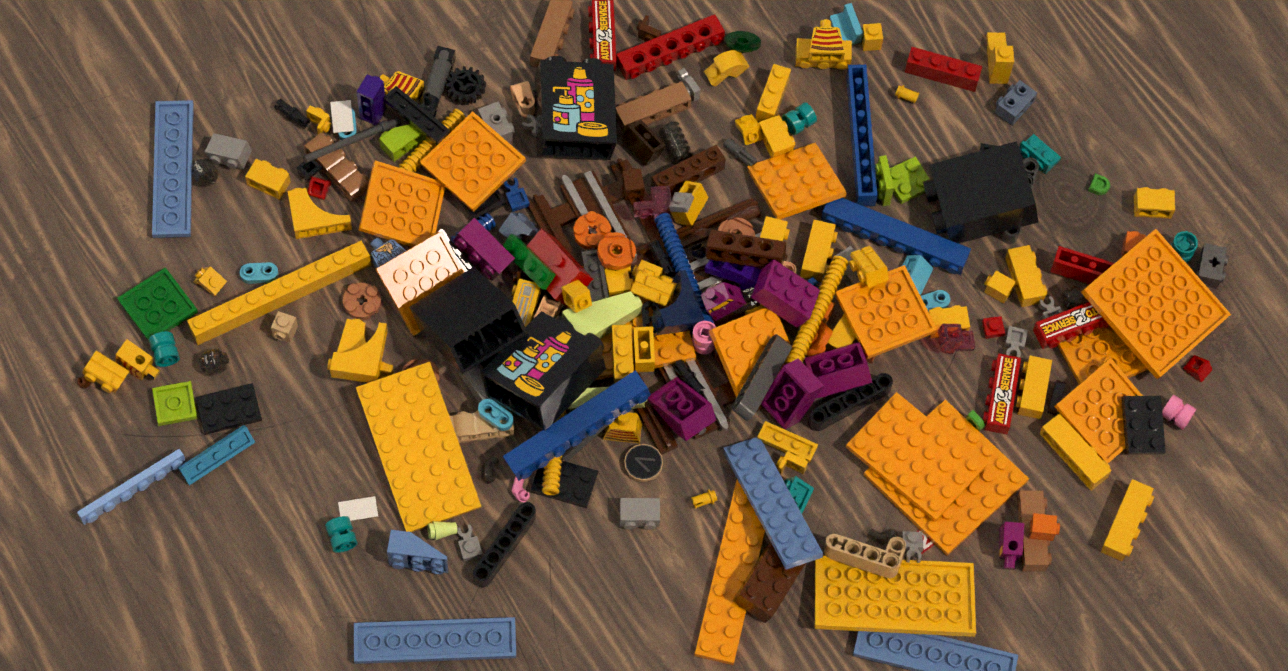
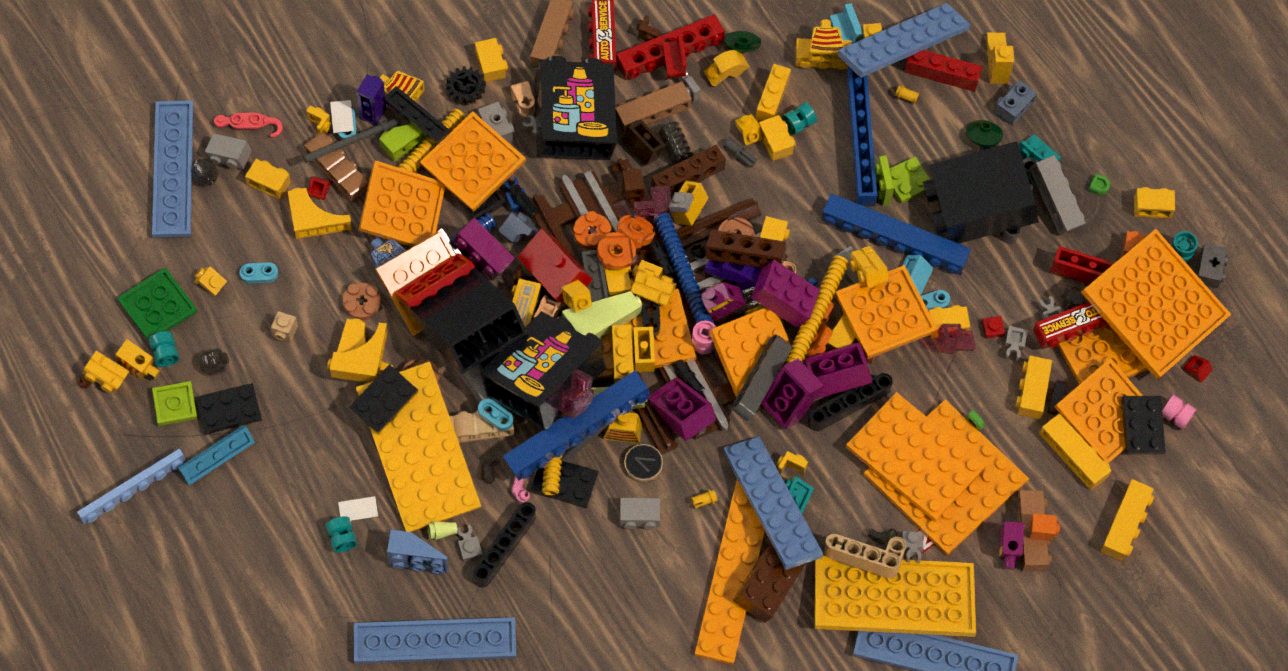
(248, 121): none -> coral piece
(279, 292): yellow brick -> none
(292, 113): black pin -> none
(308, 169): black slope -> none
(383, 399): none -> black plate
(435, 279): none -> red plate
(443, 62): dark grey piece -> none
(490, 59): none -> yellow brick
(523, 200): none -> black axle
(529, 262): green plate -> none
(578, 396): none -> clear pink brick
(628, 227): none -> orange plate
(675, 58): none -> red panel
(683, 311): dark blue arch -> none
(787, 441): yellow plate -> none
(796, 181): light orange plate -> none
(818, 250): yellow brick -> none
(903, 40): none -> medium blue plate
(984, 133): none -> dark green dish
(999, 286): yellow brick -> none
(1002, 395): brick -> none
(1026, 274): yellow brick -> none
(1057, 195): none -> light grey brick

